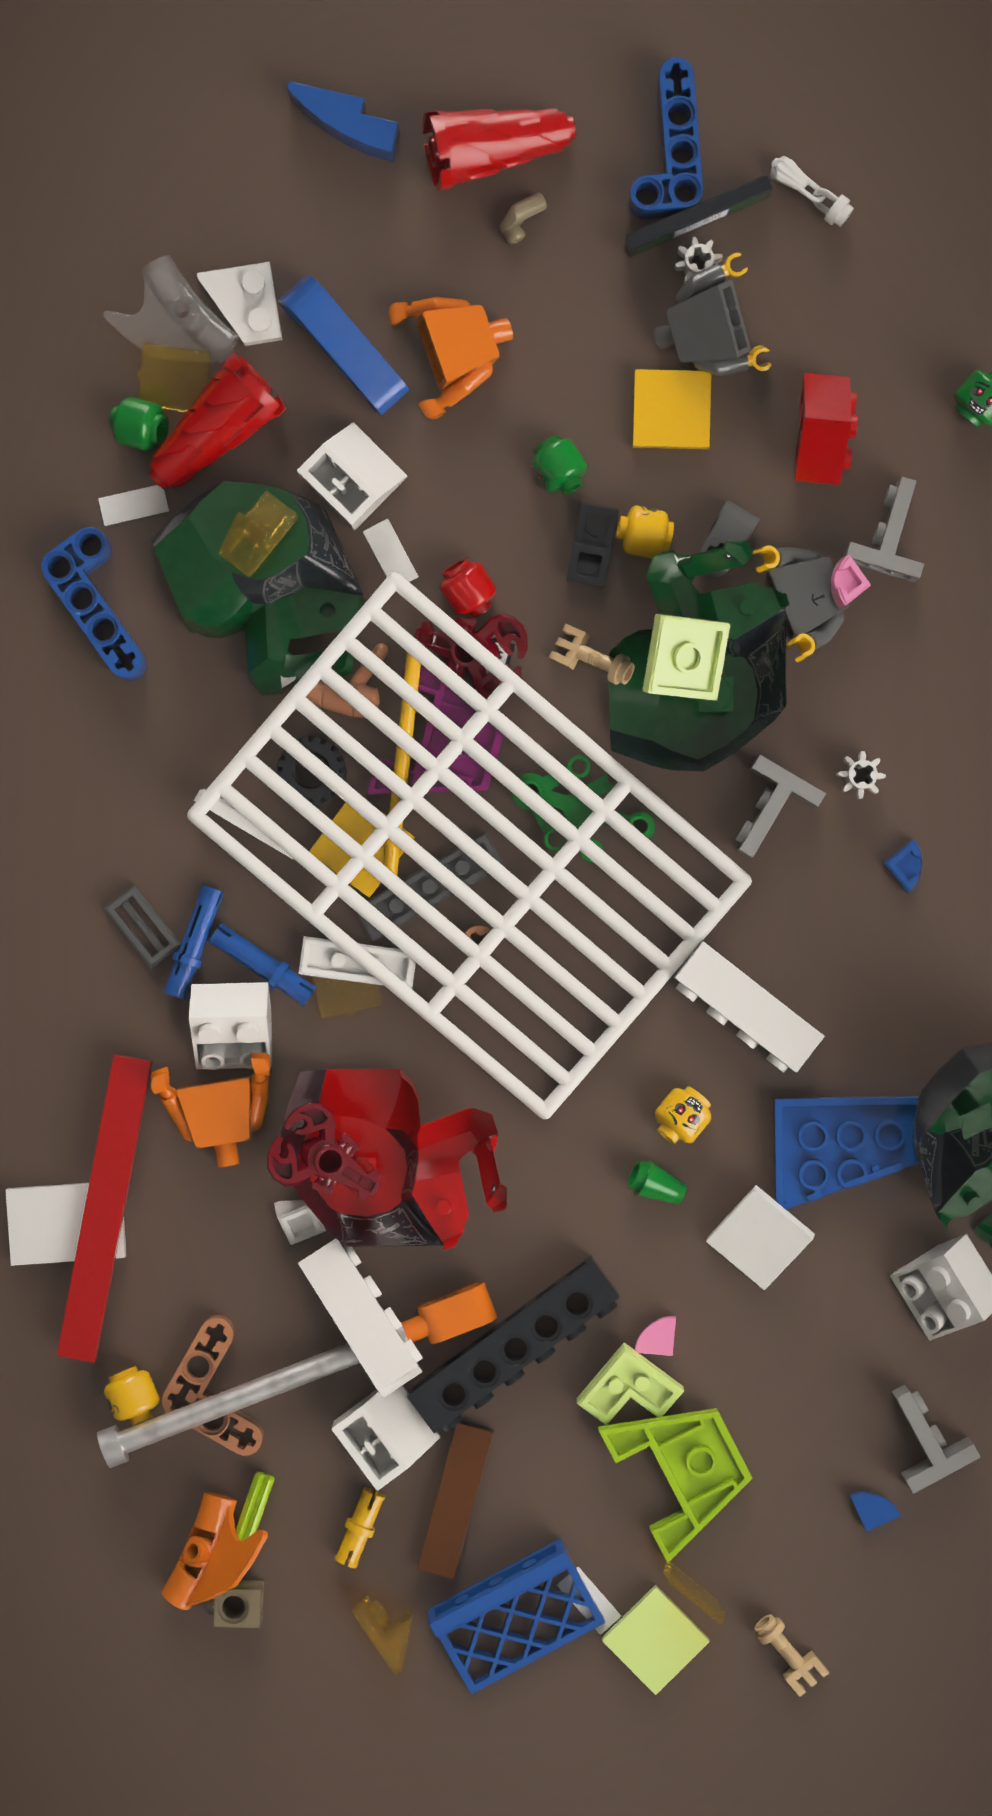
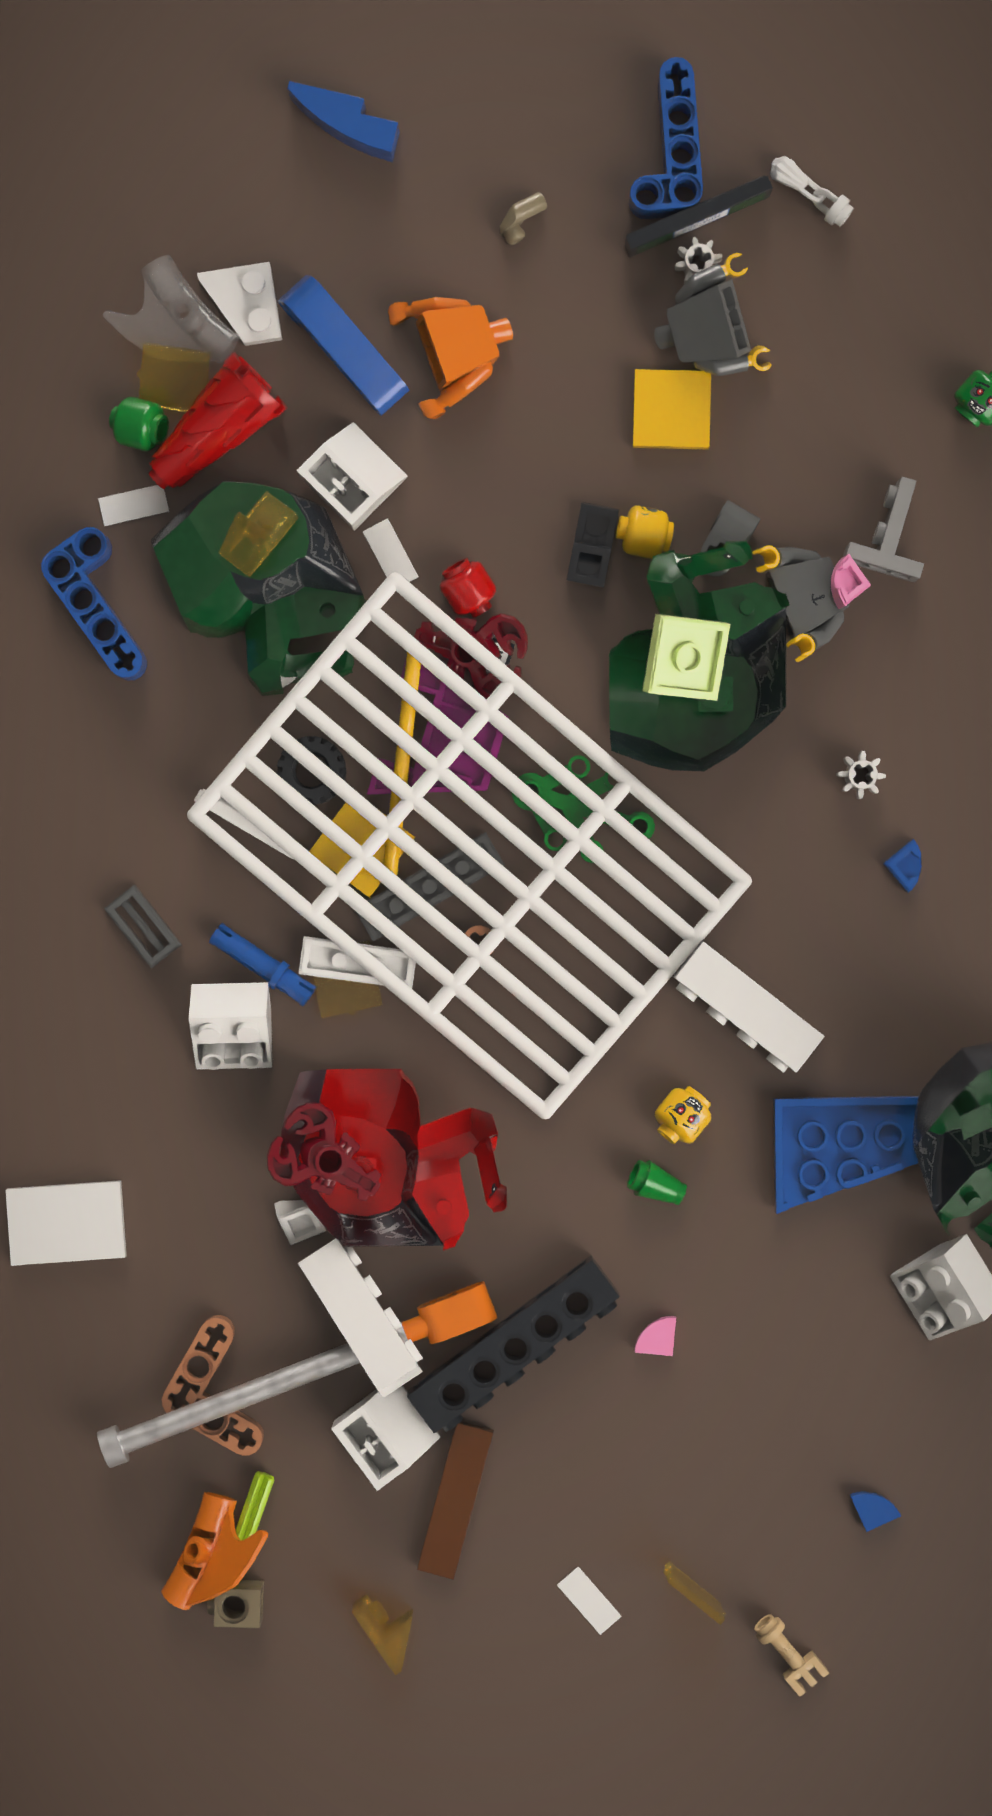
(104, 1208): red tile -> none
(131, 1395): yellow head -> none
(193, 943): blue pin -> none
(219, 1110): orange torso -> none
(328, 699): nougat piece -> none
(360, 1527): yellow pin -> none
(486, 141): red cone -> none
(493, 1594): blue fence -> none
(559, 465): green head -> none
(619, 669): tan hinge -> none
(627, 1377): yellowish green tile -> none
(655, 1639): yellowish green tile -> none
(697, 1462): lime wing -> none
(760, 1237): white tile -> none
(772, 801): light grey bracket -> none
(825, 427): red brick -> none
(938, 1462): light grey bracket -> none

